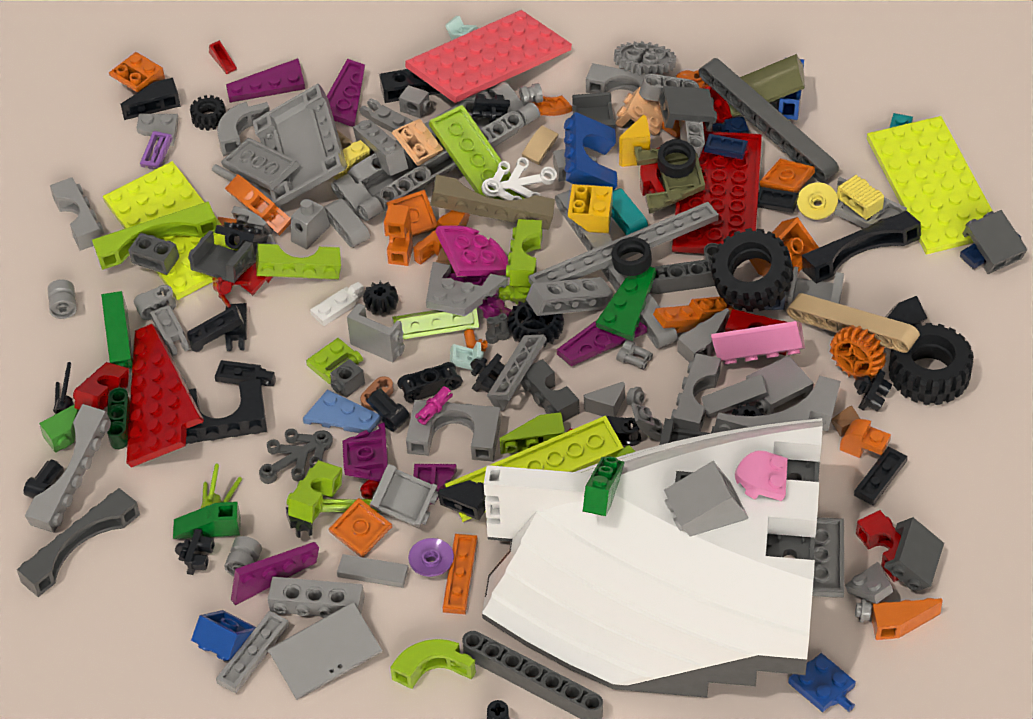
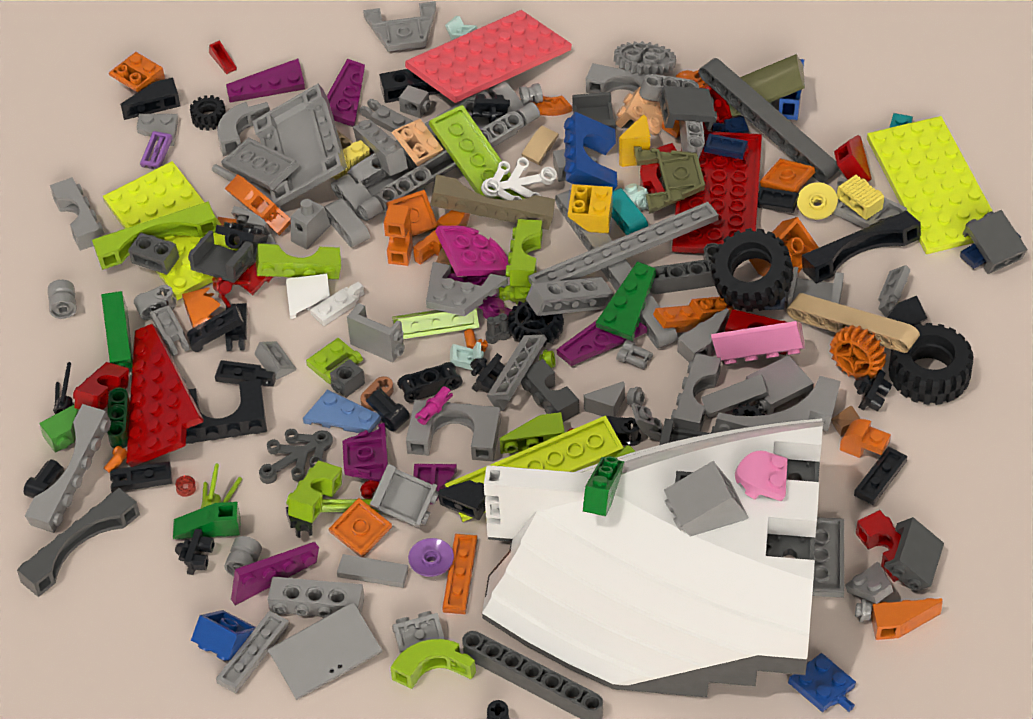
(120, 455): none -> orange arm
(141, 476): none -> black plate
(185, 480): none -> clear red bush
(199, 306): none -> orange piece
(274, 359): none -> light grey slope
(306, 292): none -> white slope
(380, 298): black gear -> none
(405, 32): none -> light grey wing
(412, 631): none -> light grey bracket
(548, 357): none -> lime plate
(629, 245): black tyre -> none
(637, 195): none -> light aqua bracket
(676, 146): black tyre -> none
(852, 159): none -> red slope
(893, 288): none -> light grey hinge

